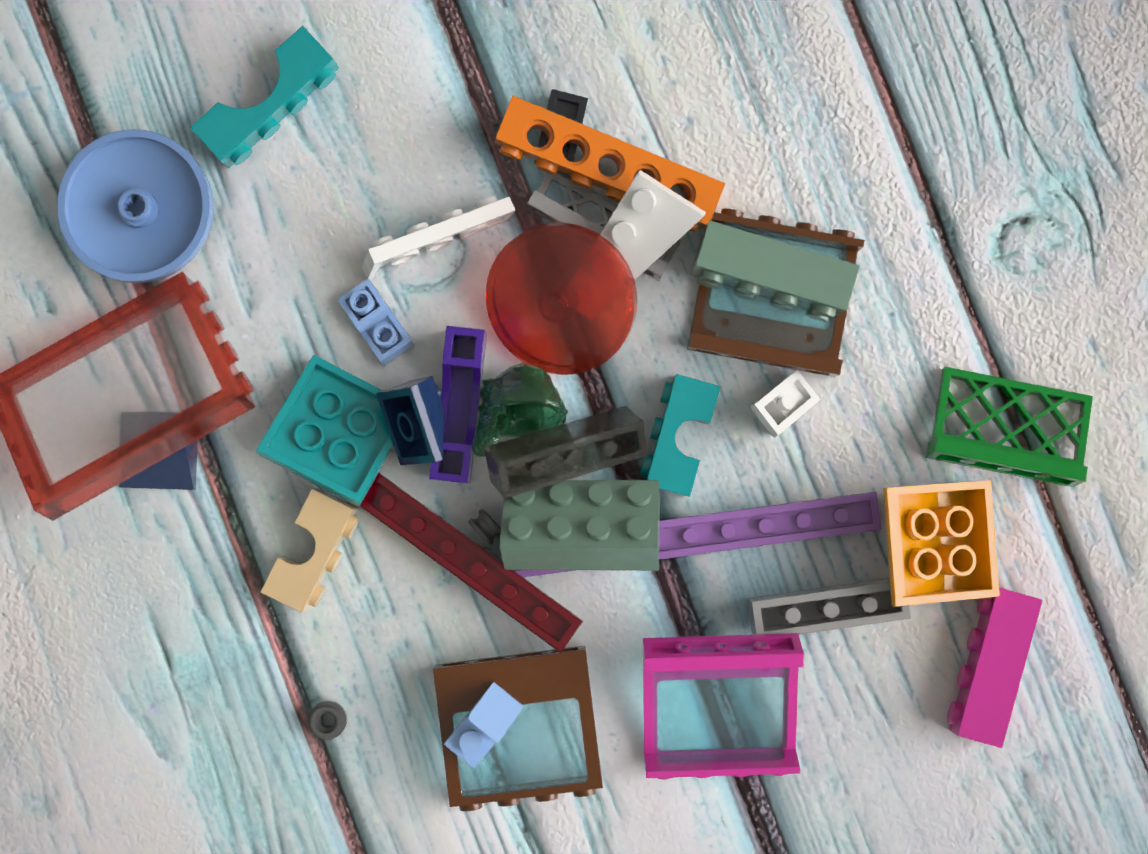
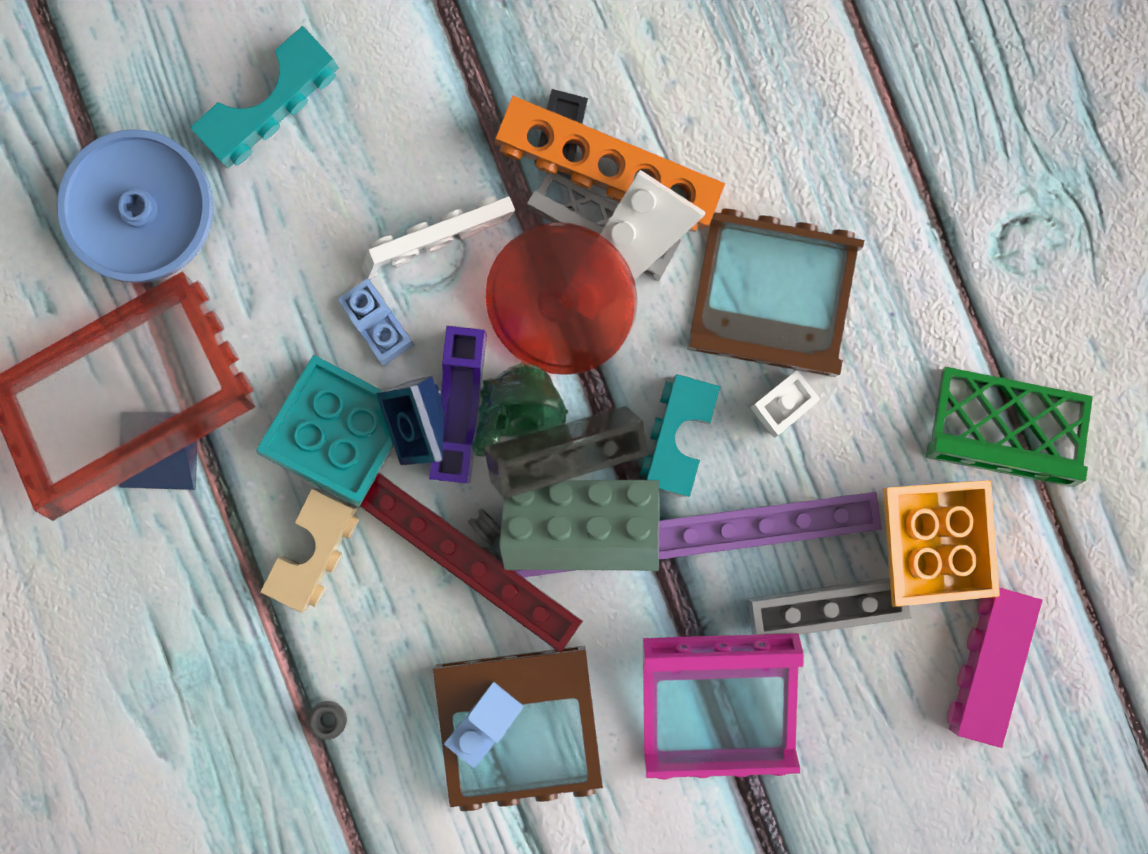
(774, 271): sand green brick -> none

